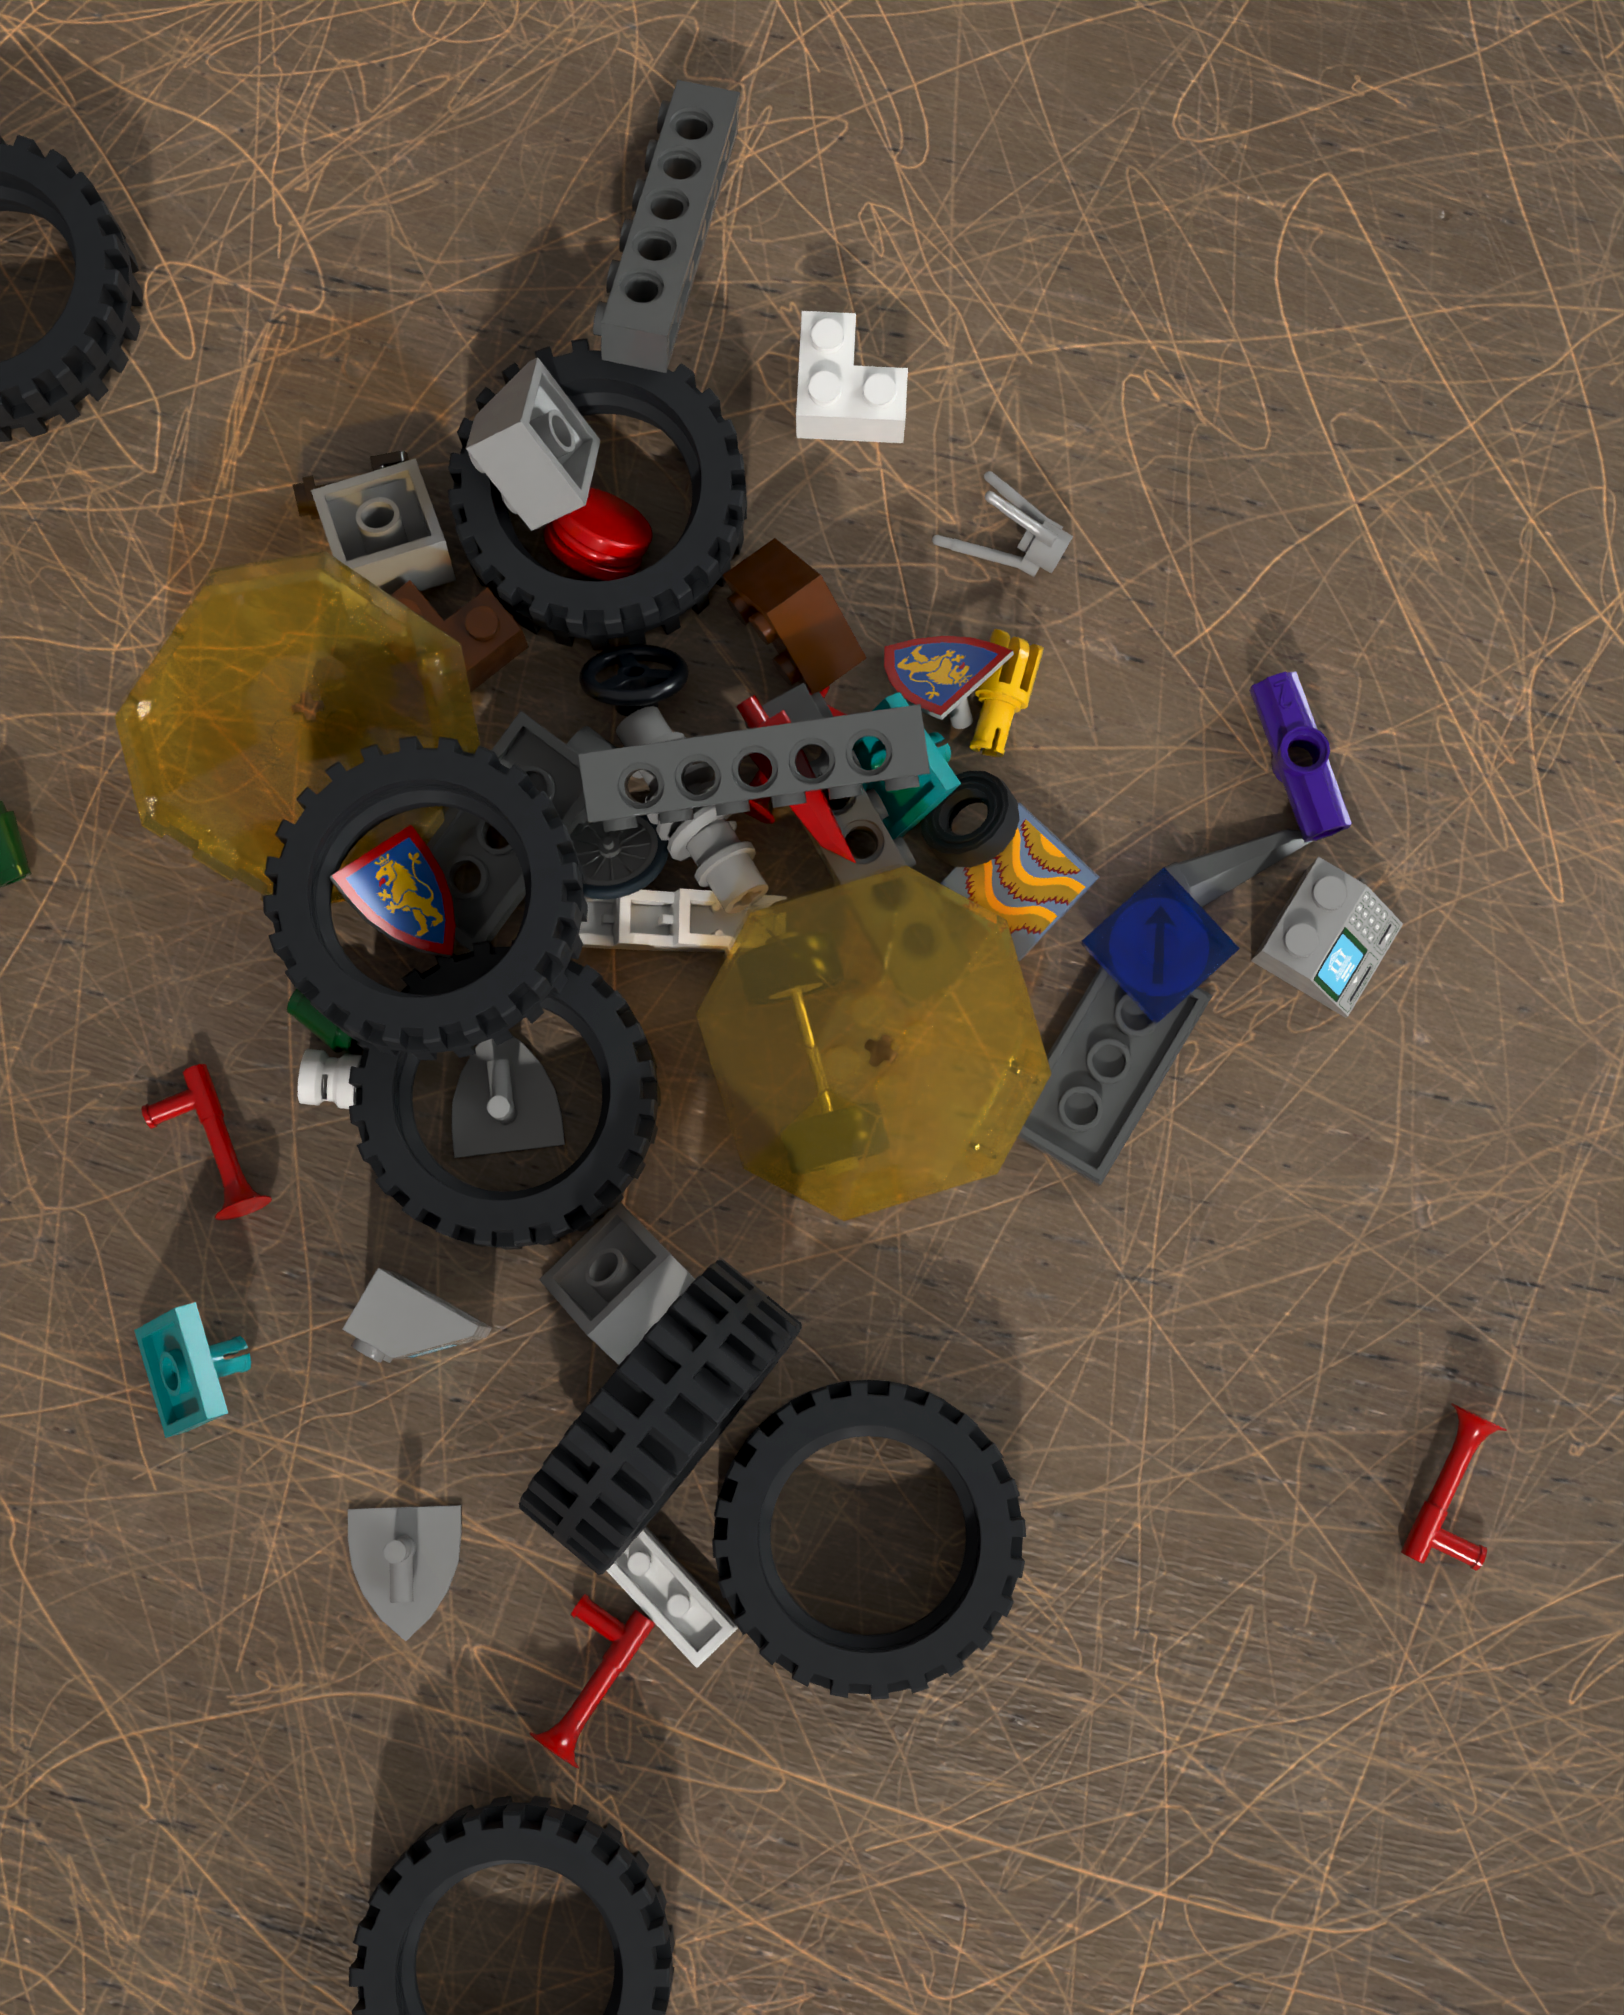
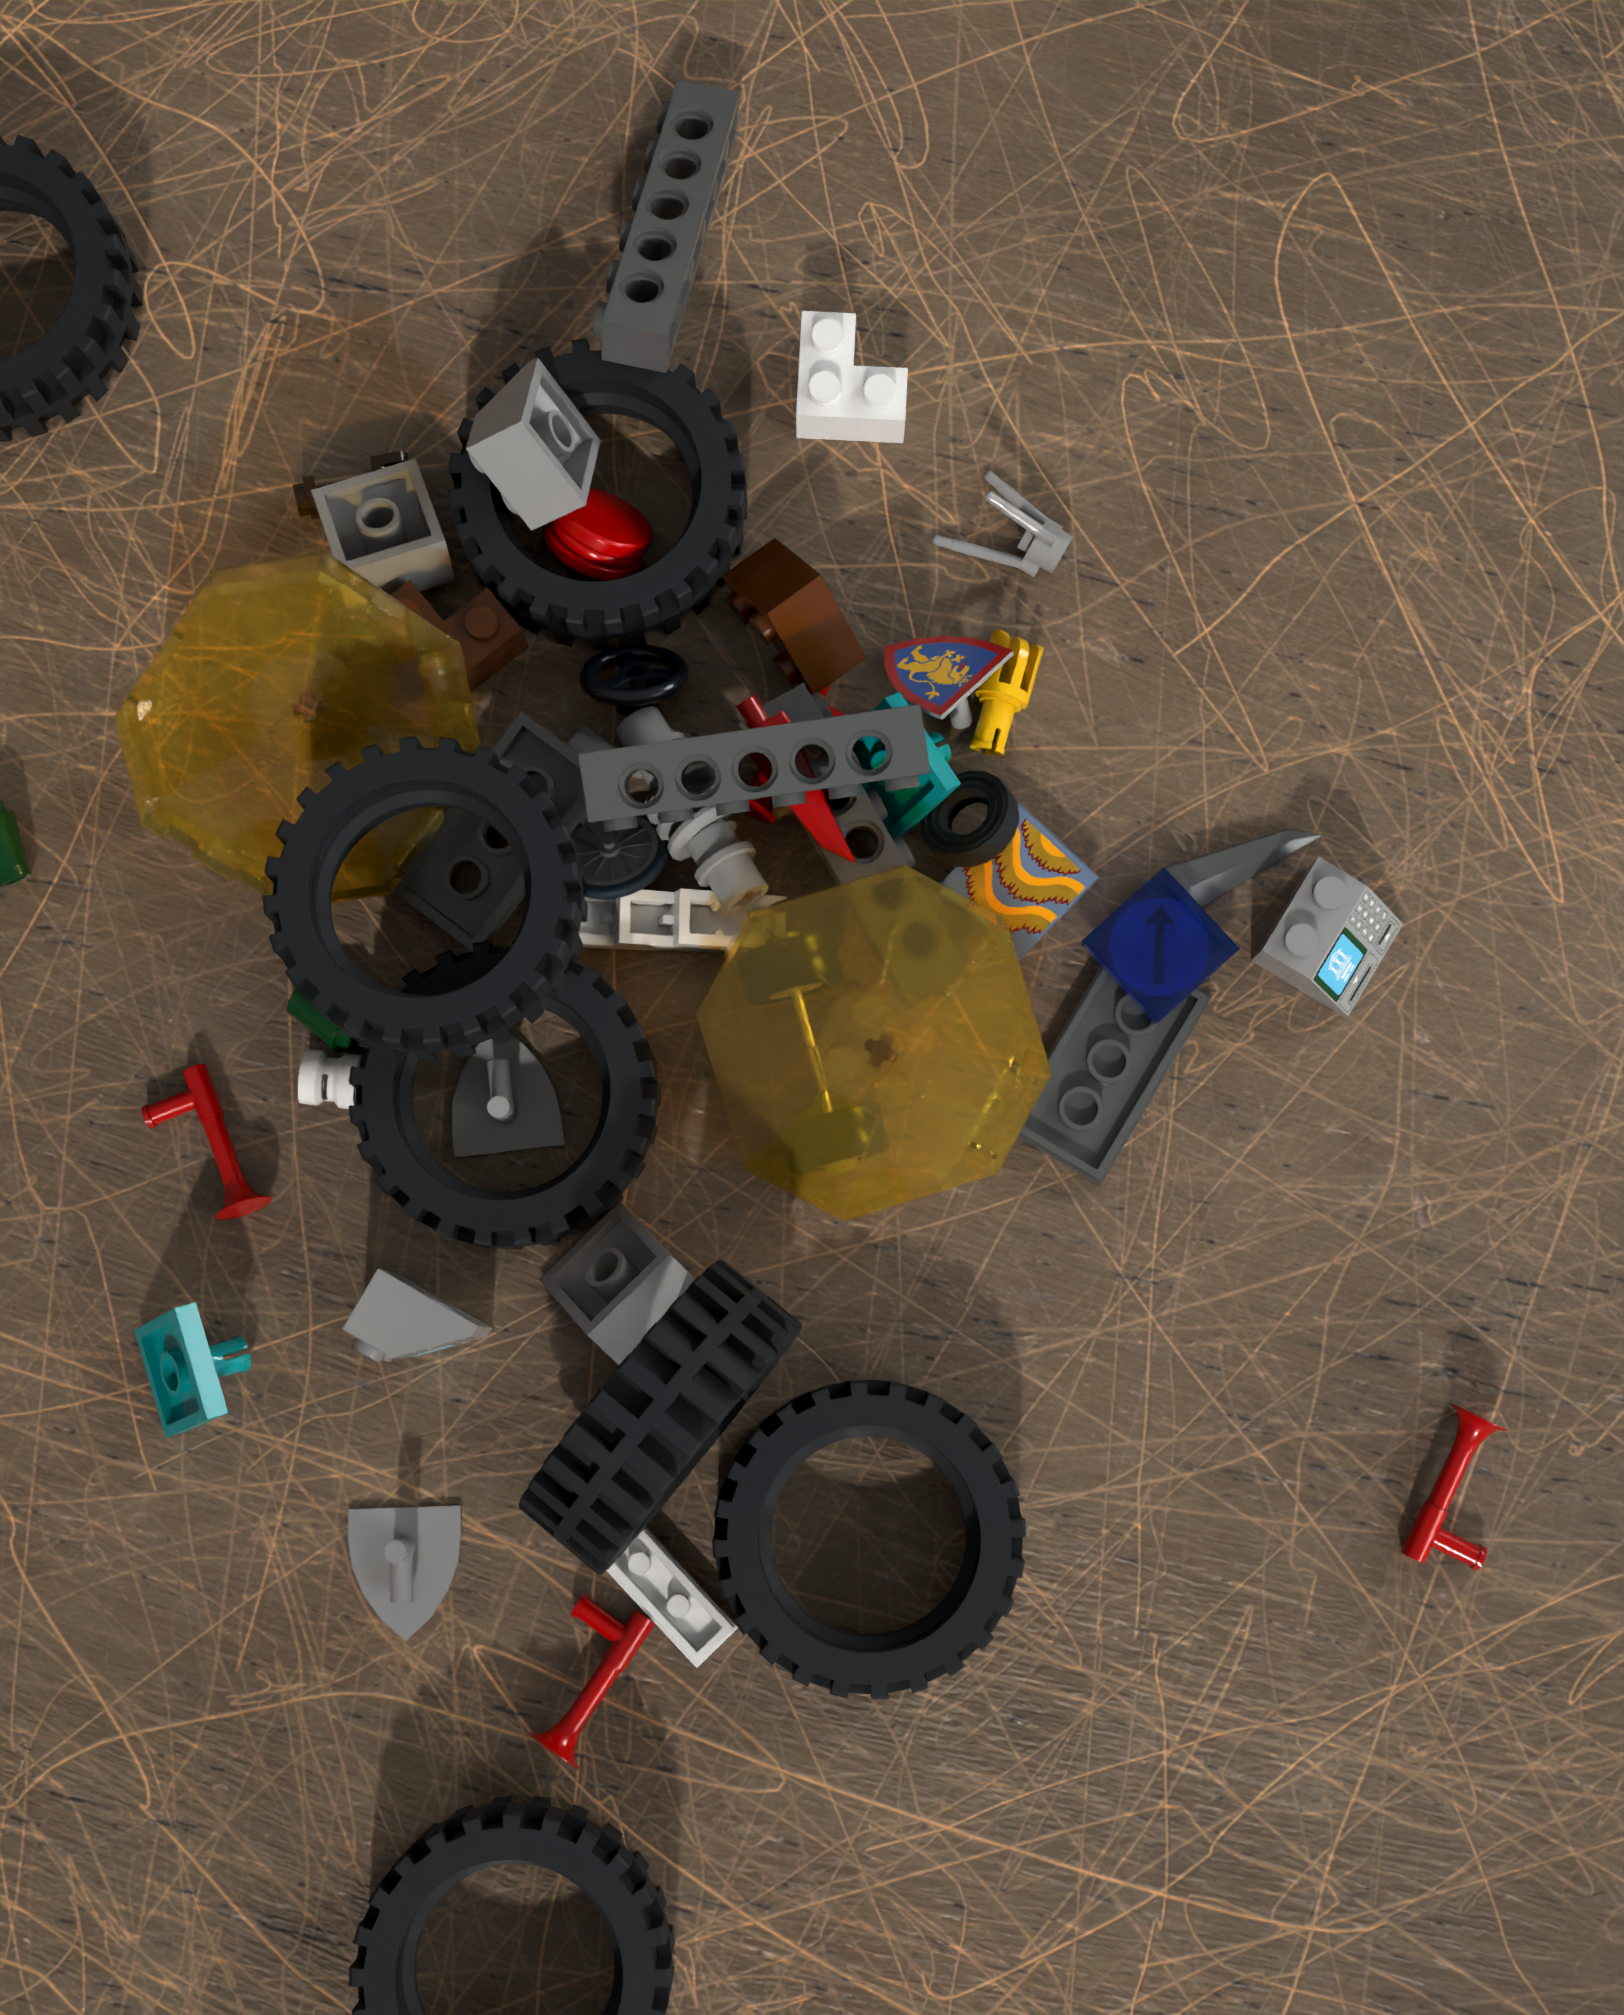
(402, 893): shield -> none
(1289, 724): dark purple piece -> none

